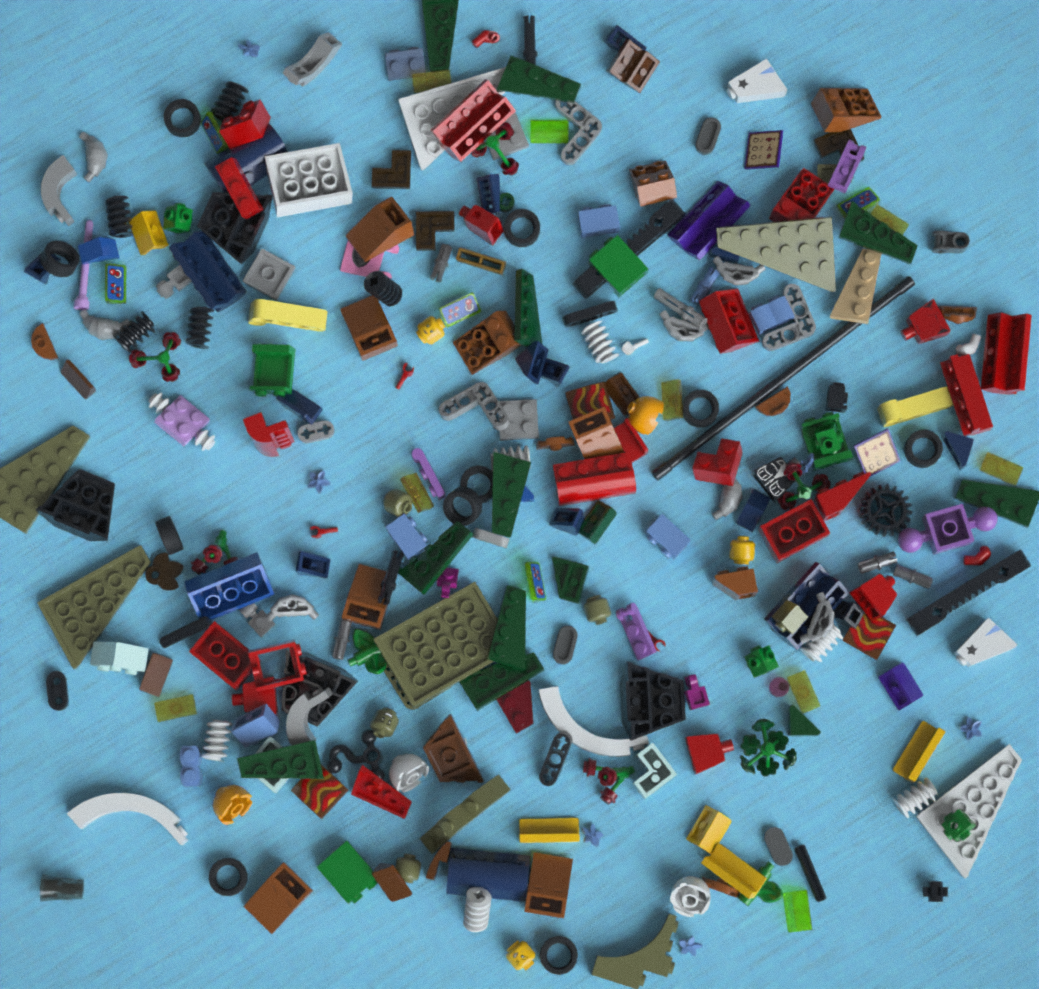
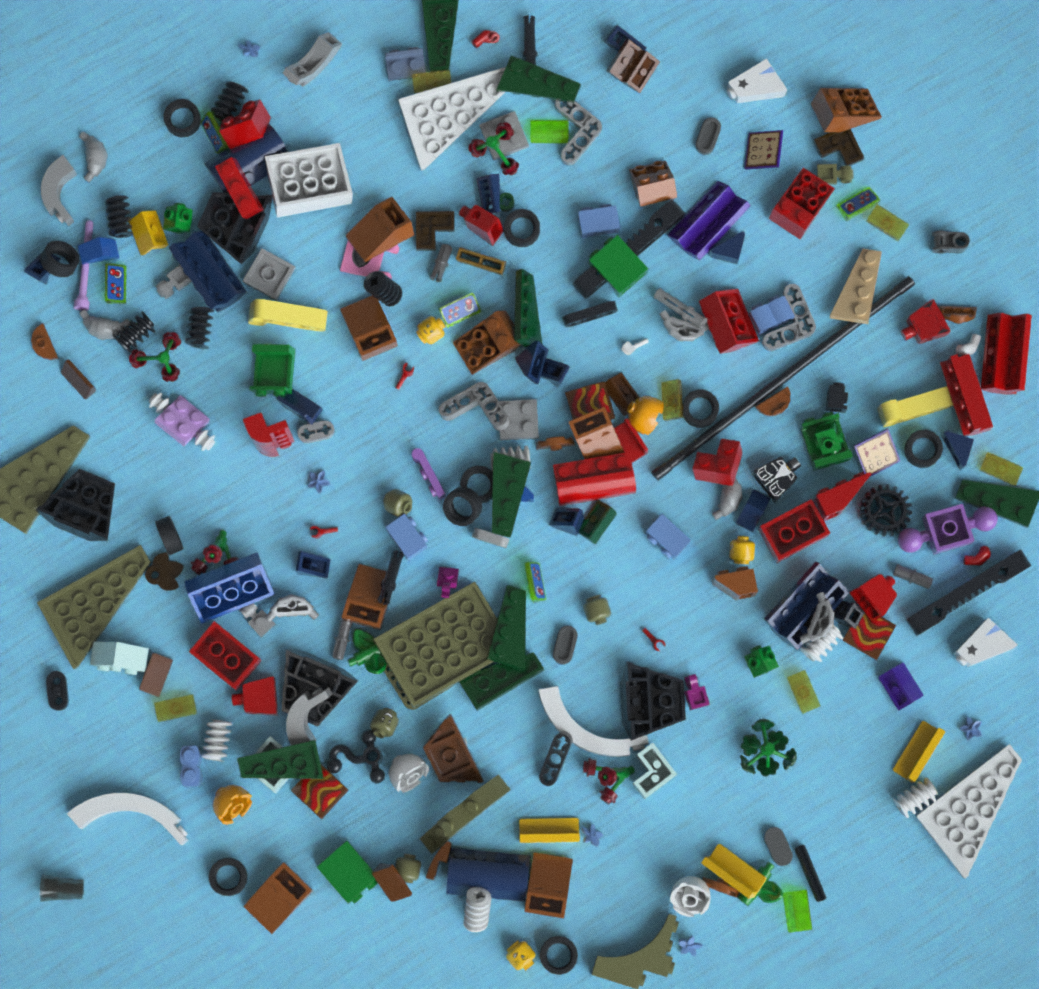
(185, 632): black axle -> none
(255, 725): medium blue brick -> none
(299, 668): red window -> none
(379, 793): red wing -> none
(397, 176): dark brown plate -> none
(417, 492): clear yellow plate -> none
(431, 563): dark green wing -> none
(472, 121): brick -> none
(518, 707): dark red wing -> none
(570, 579): dark green wing -> none
(599, 343): white piece -> none
(636, 631): medium lavender plate -> none
(704, 286): medium blue pin -> none
(707, 751): red torso -> none
(709, 829): yellow panel -> none
(737, 273): light grey piece -> none
(778, 687): clear pink tile -> none
(789, 617): brick -> none
(791, 247): wing -> none
(793, 472): dark red plant -> none
(799, 725): dark green slope -> none
(808, 463): medium blue plant -> none
(846, 167): medium lavender plate -> none
(875, 235): dark green wing -> none
(877, 562): flat silver axle -> none
(935, 891): black gear -> none
(964, 823): green brick -> none

